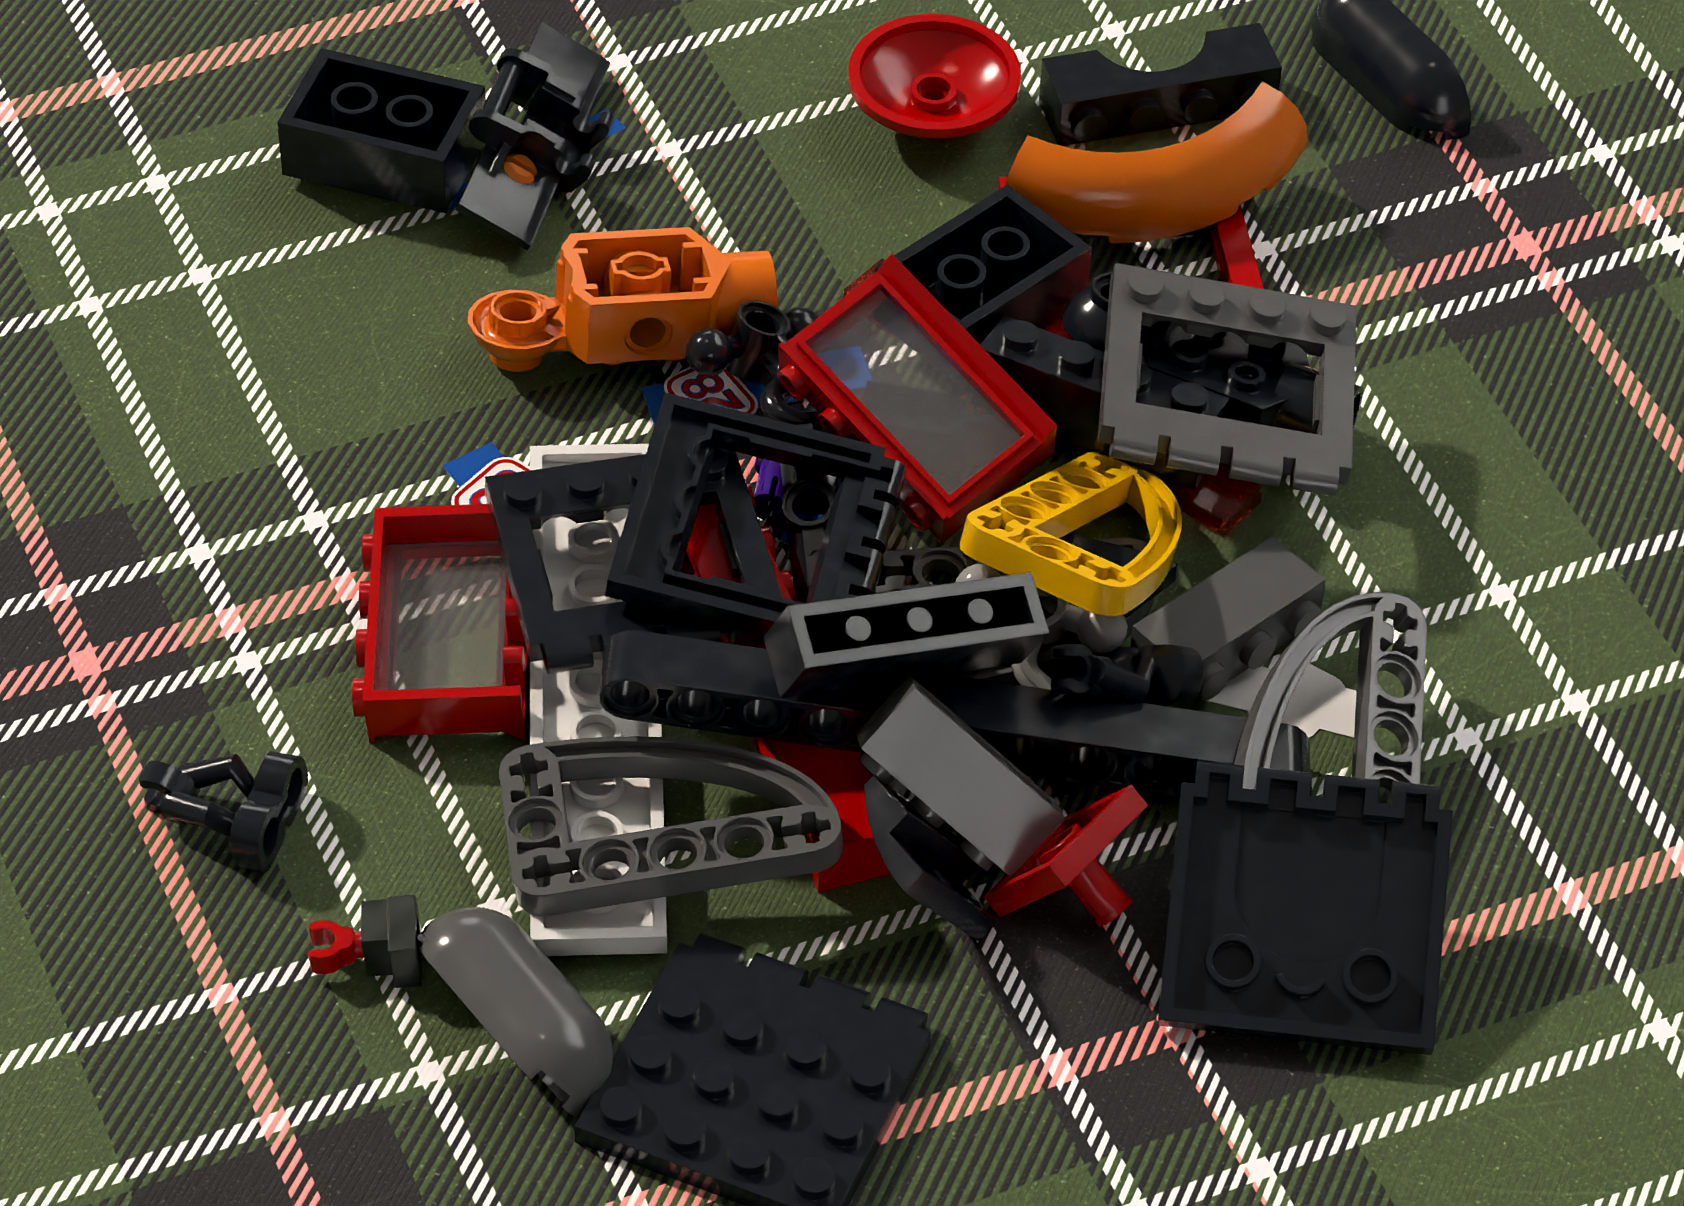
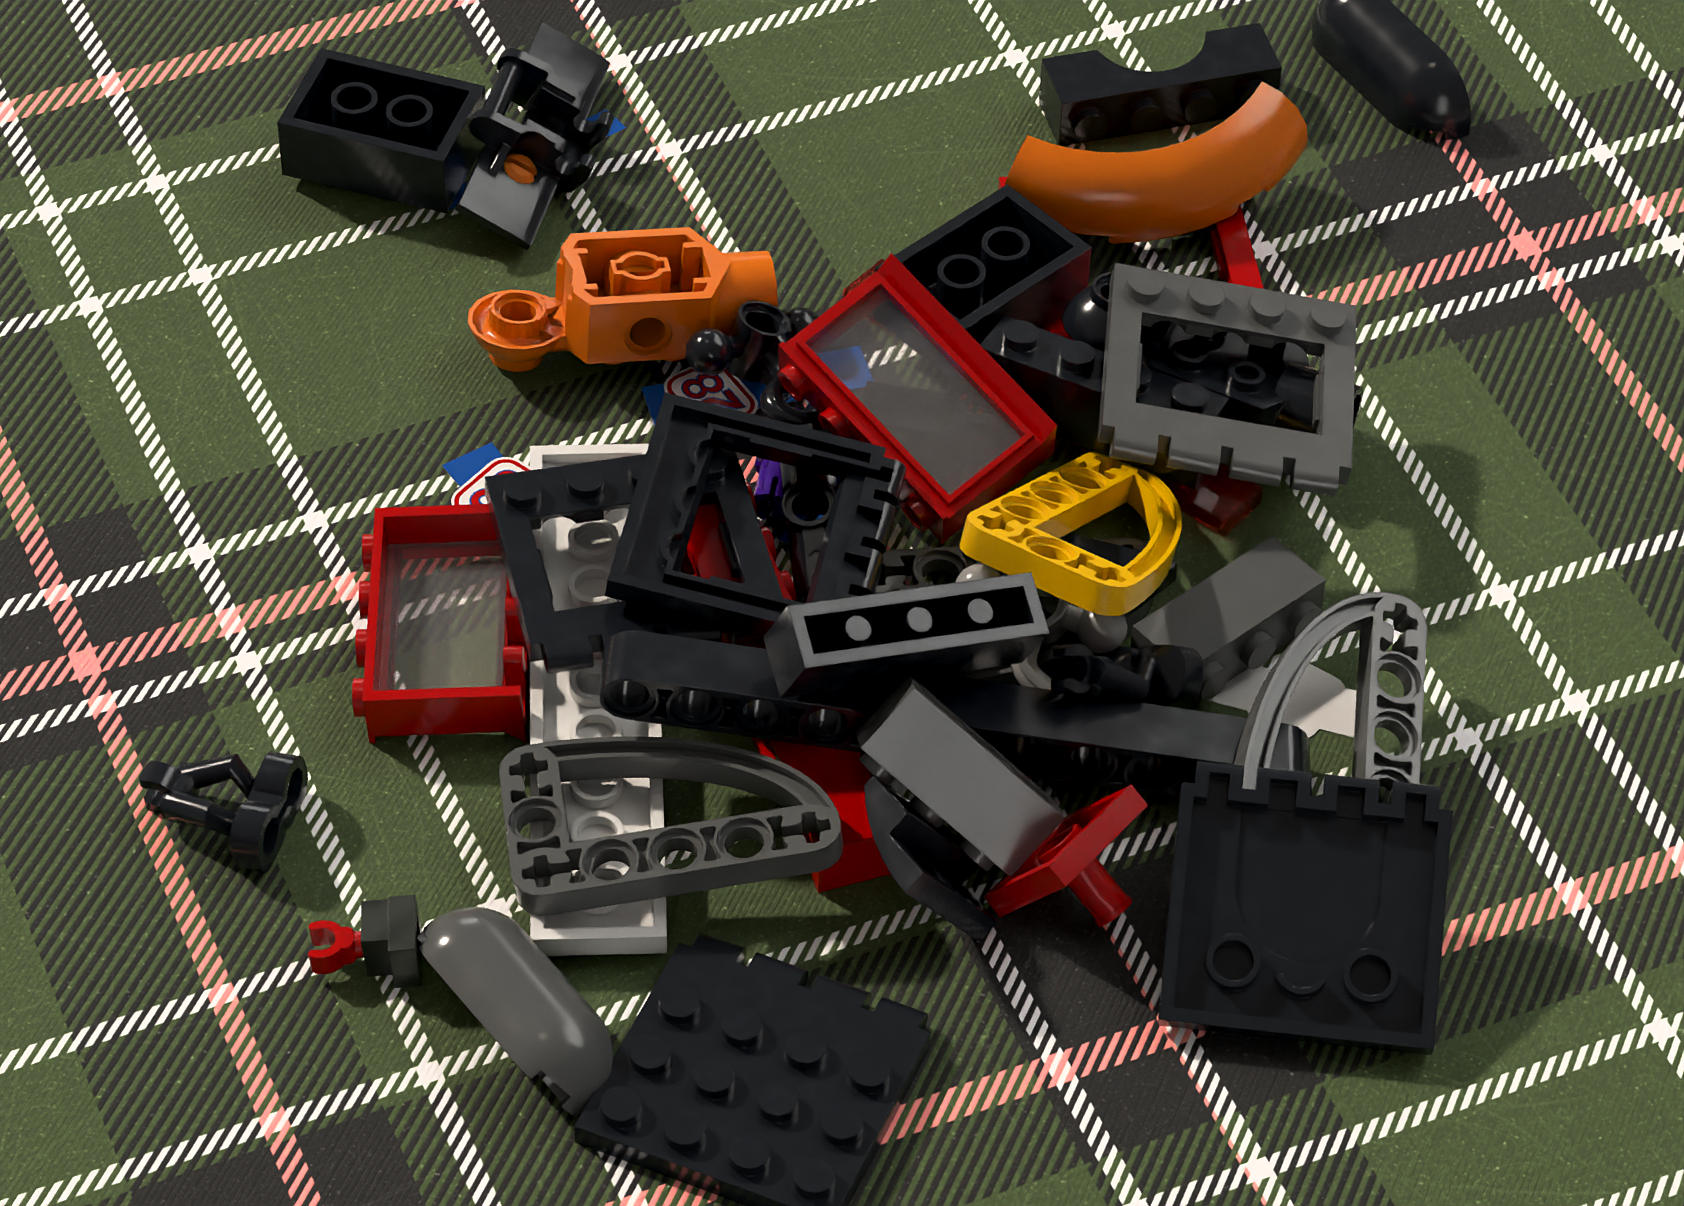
(934, 76): red dish -> none

